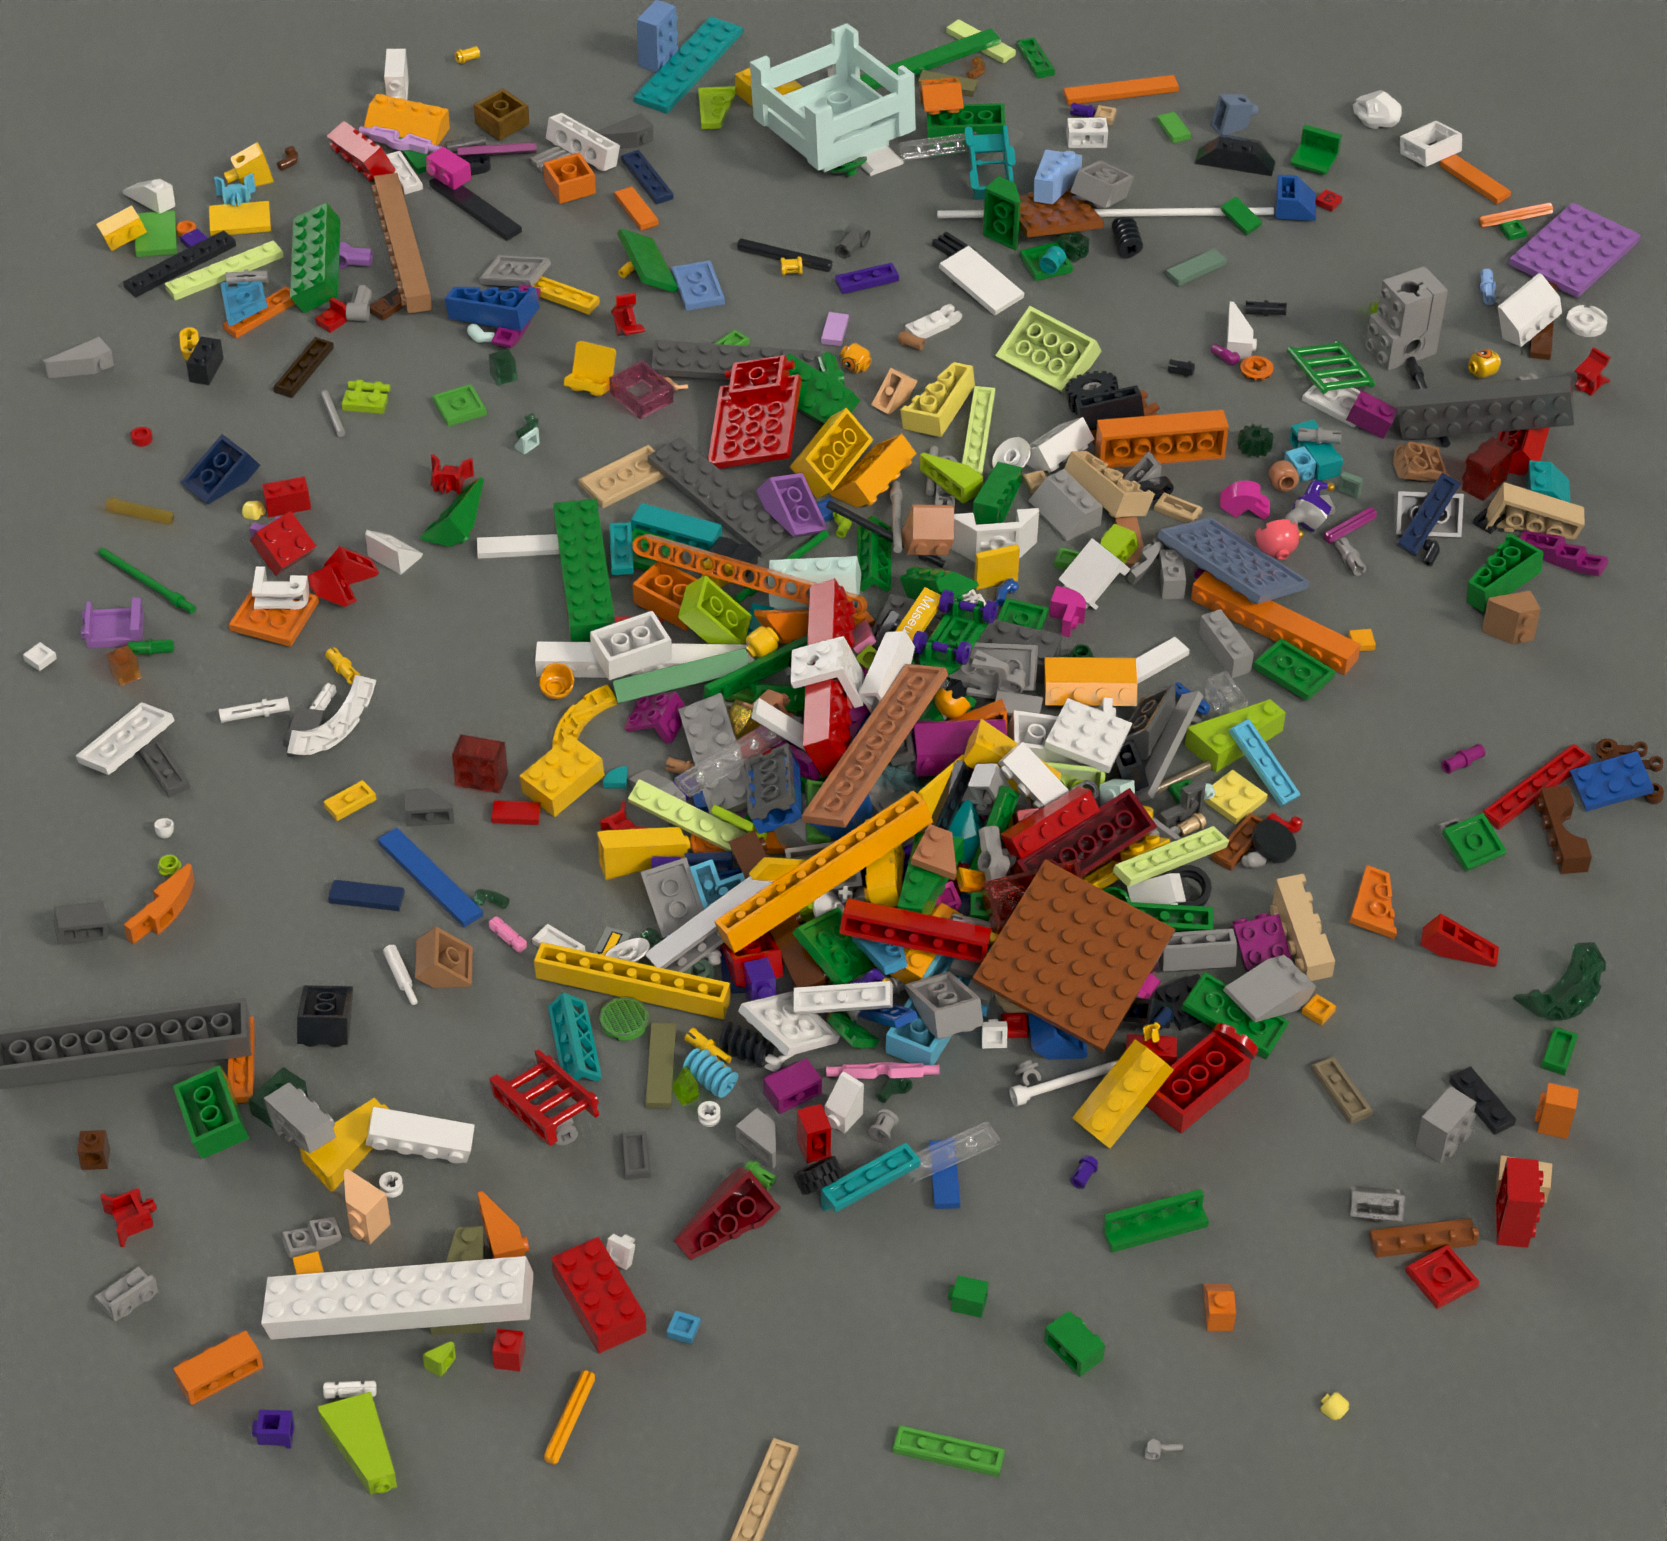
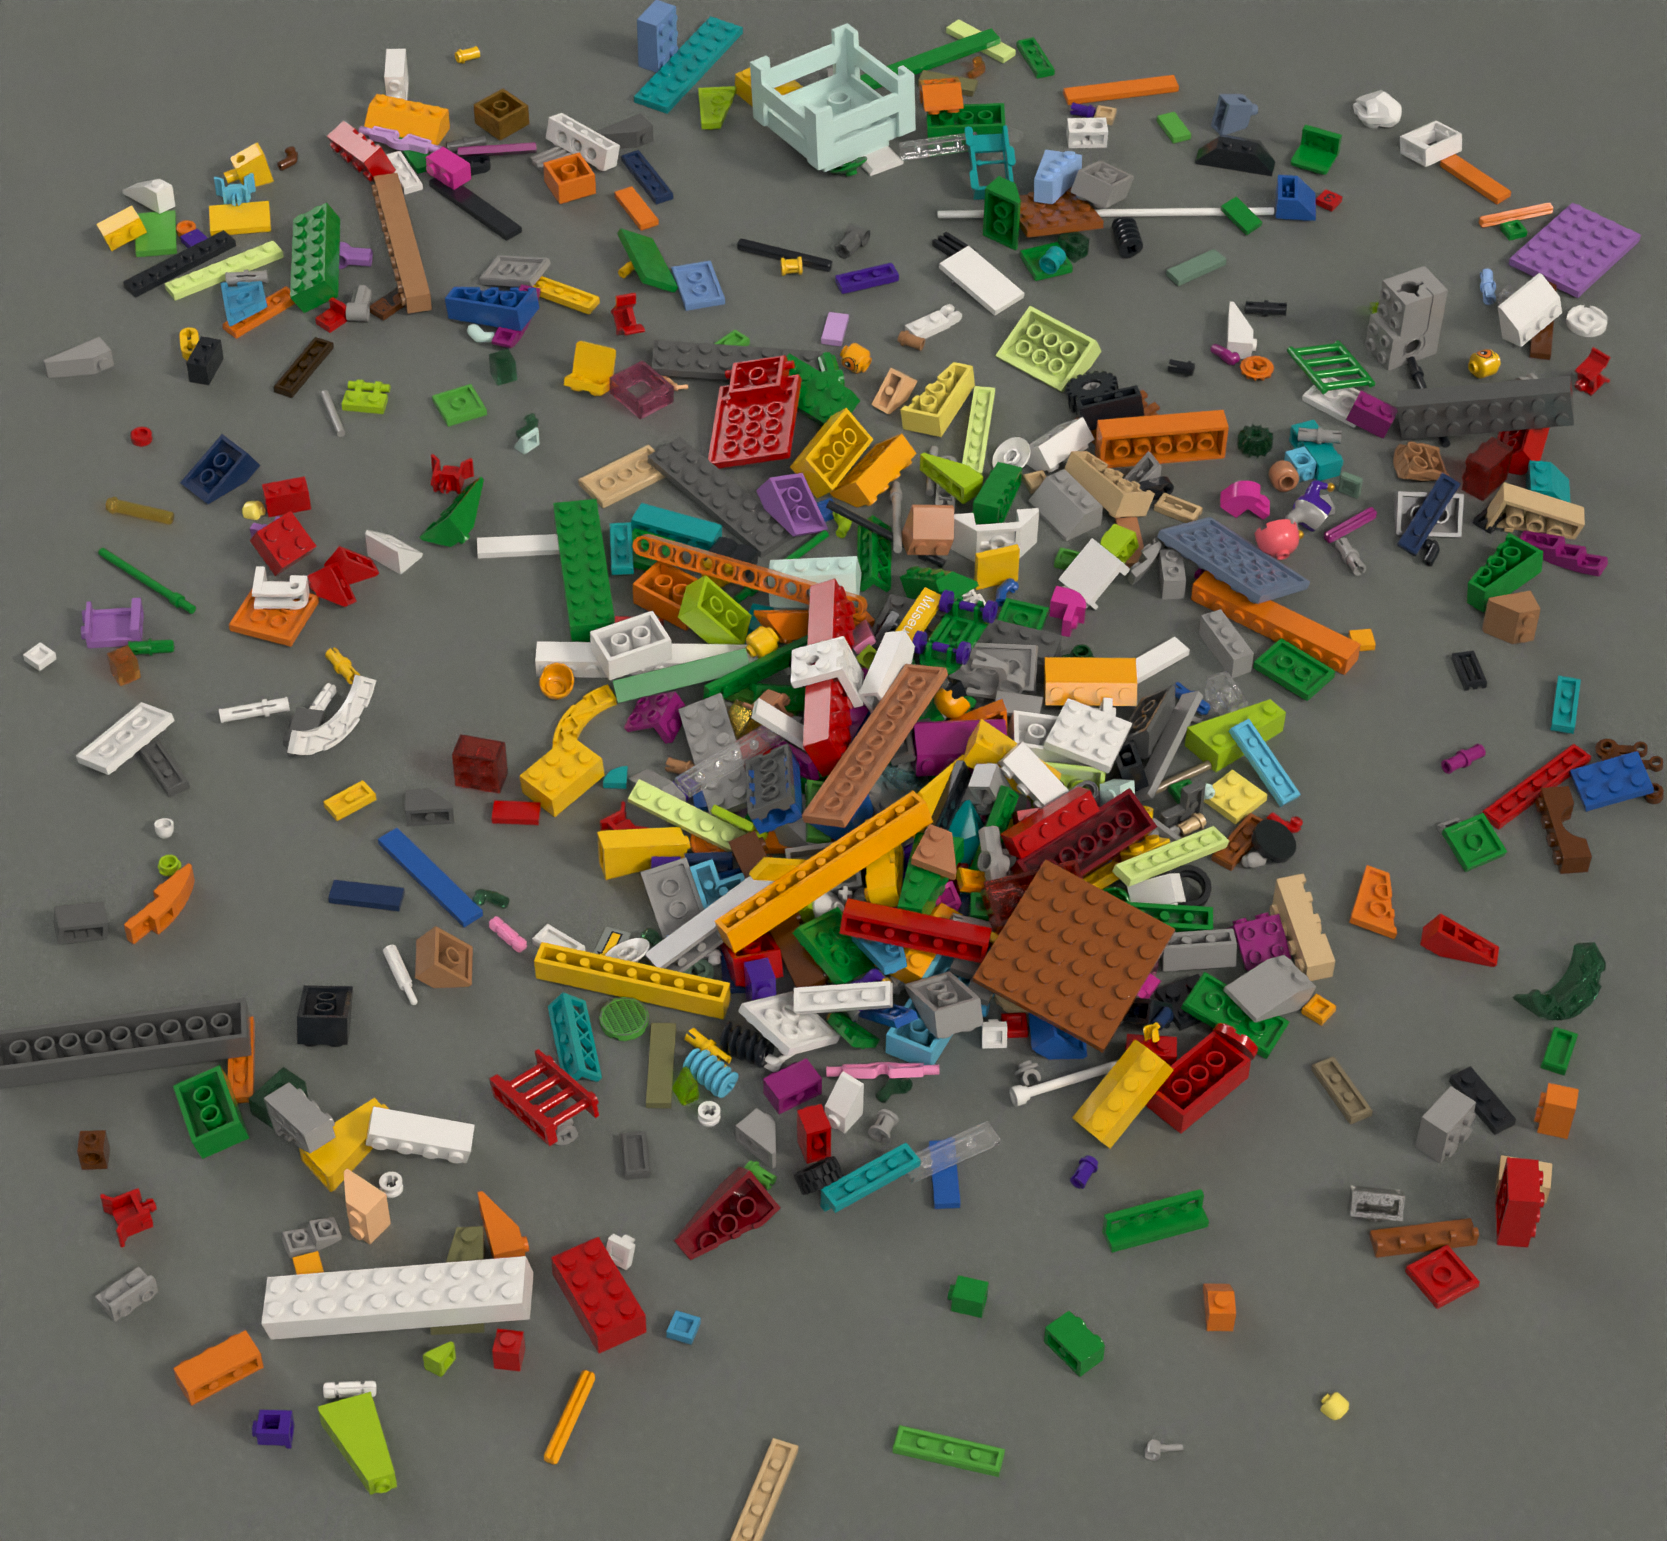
(1461, 673): none -> black tile
(1565, 704): none -> teal plate

